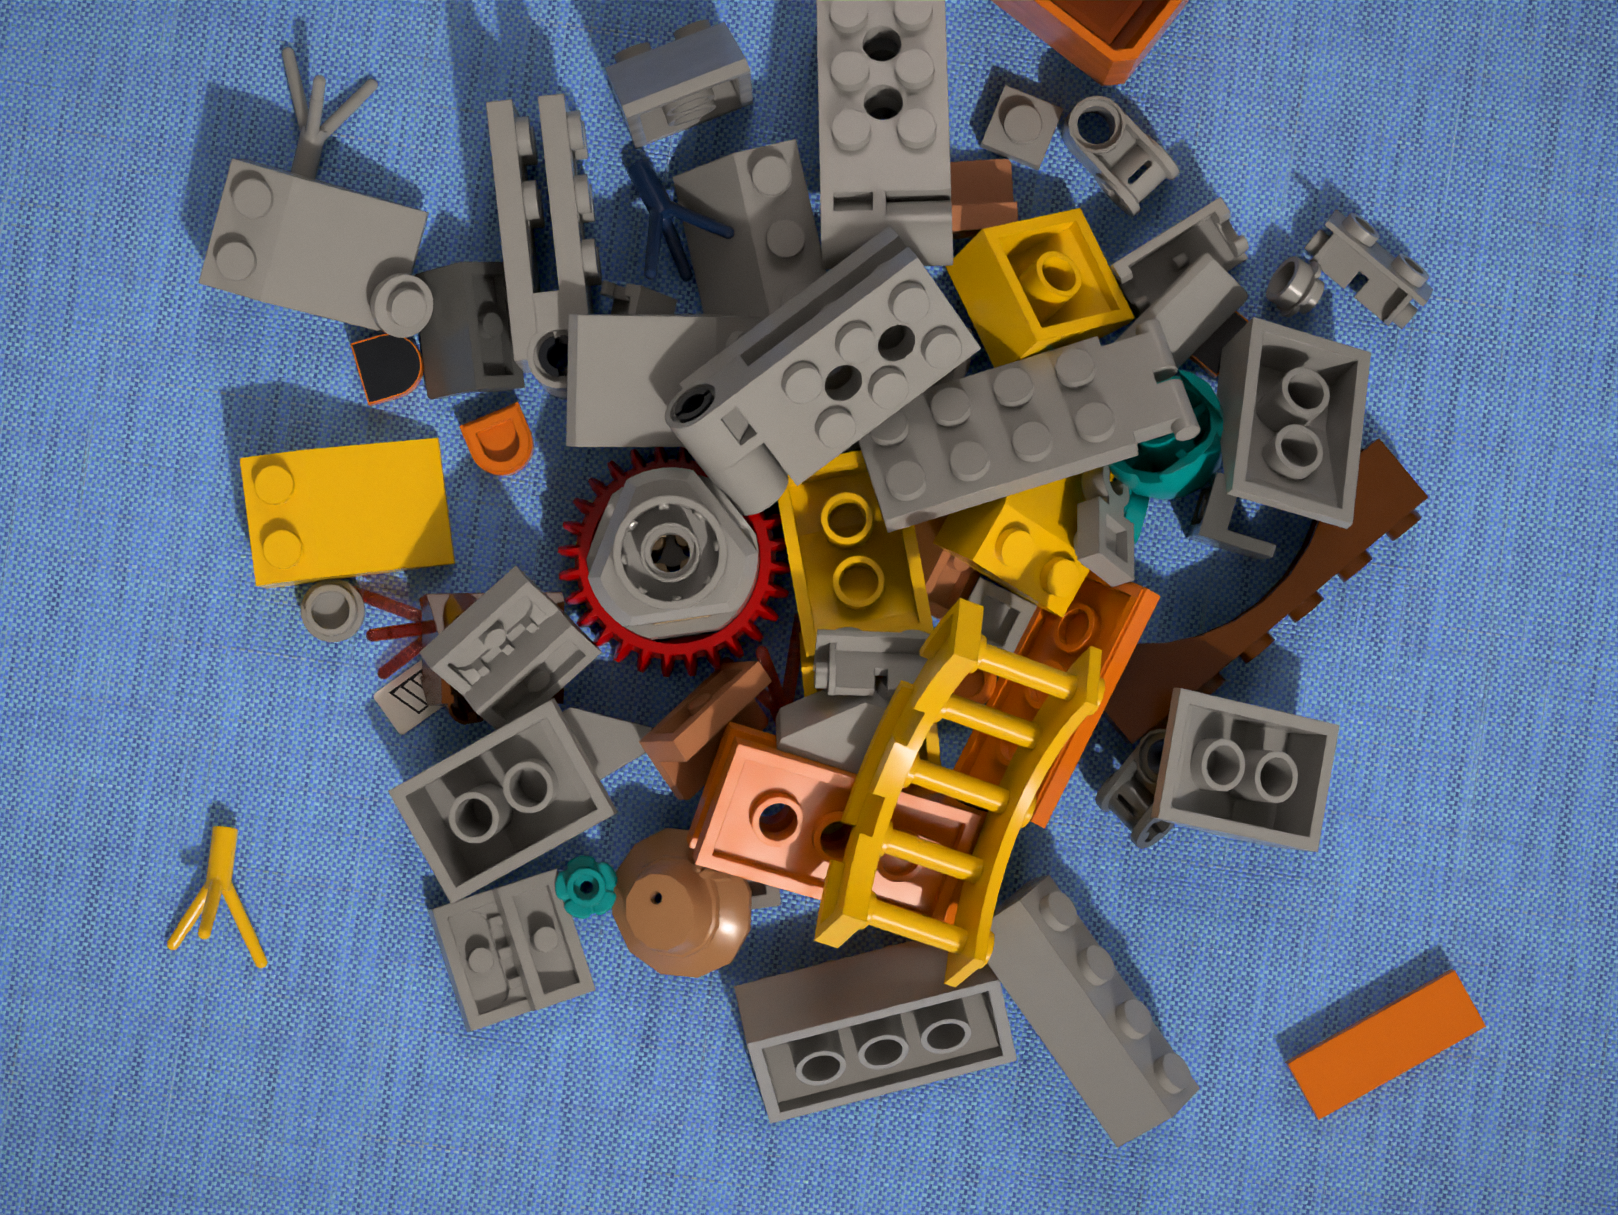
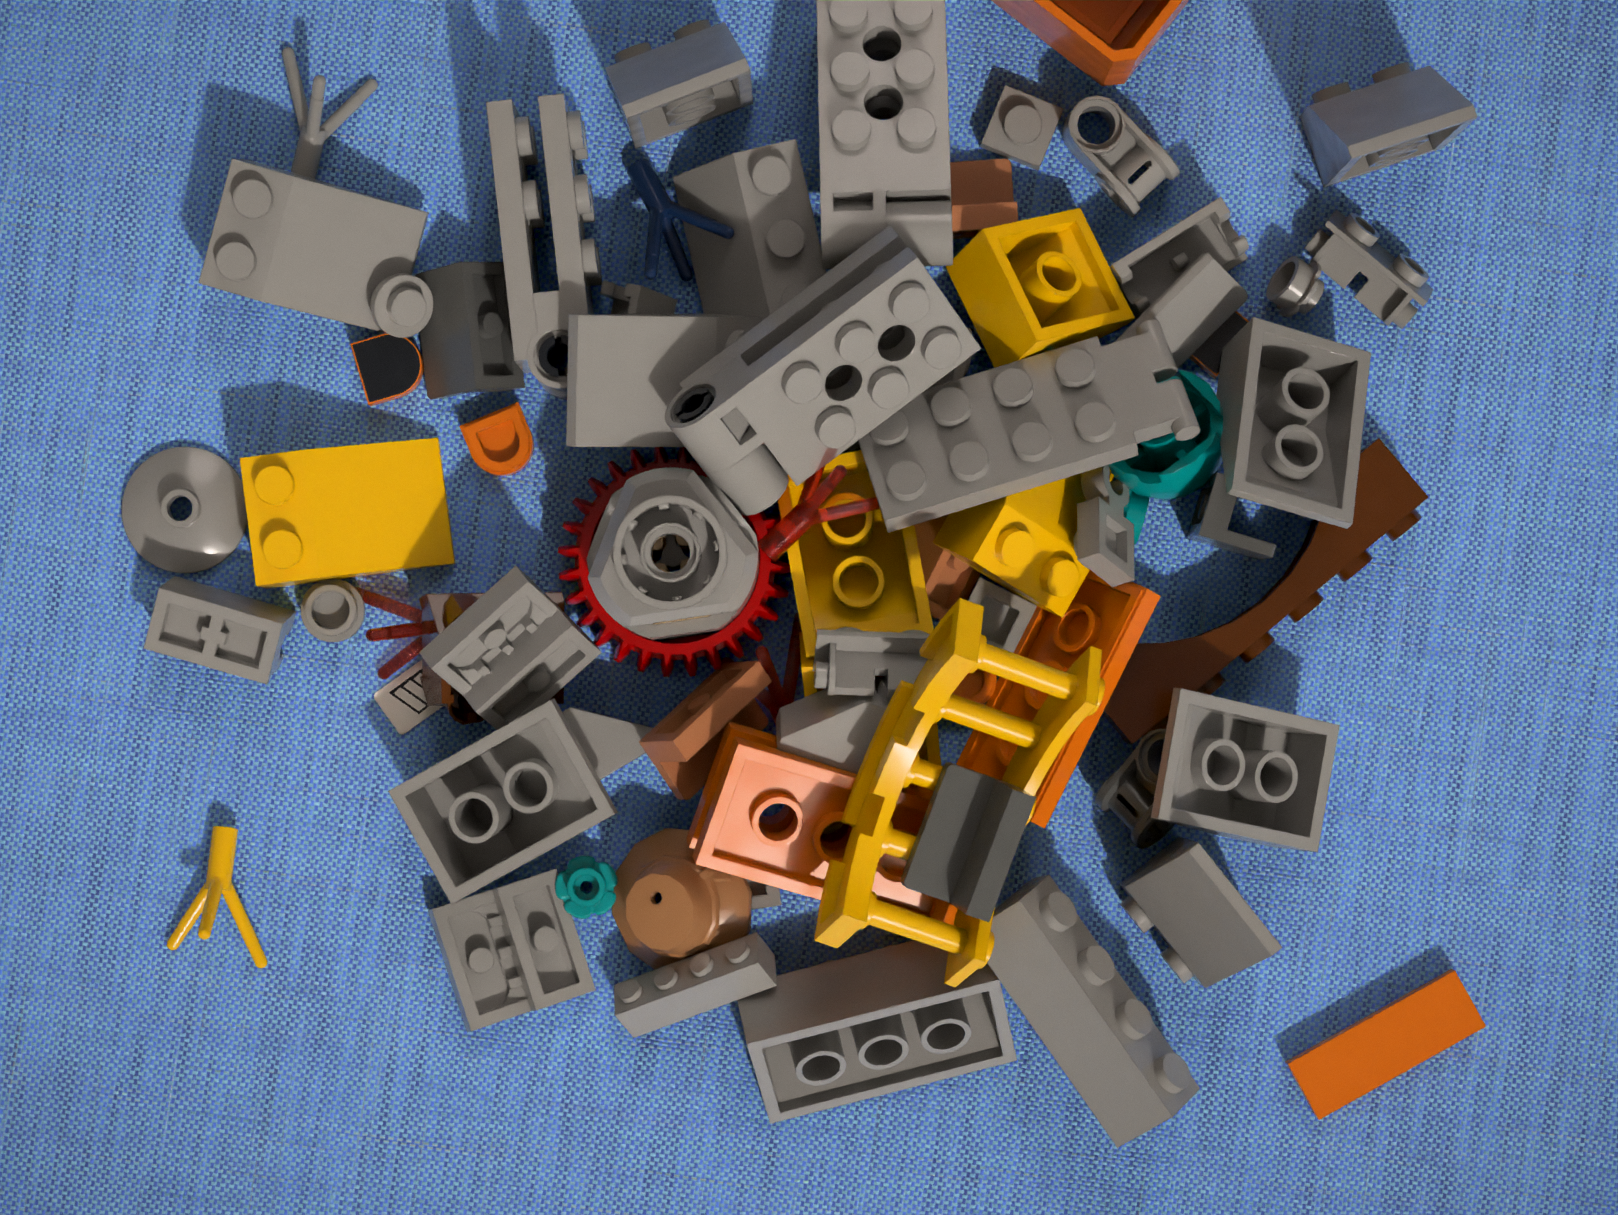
(216, 516): none -> light grey dish
(218, 629): none -> light grey hinge
(695, 985): none -> light grey piece
(807, 514): none -> clear red plant
(968, 840): none -> dark grey panel
(1196, 914): none -> light grey slope
(1383, 122): none -> light grey slope

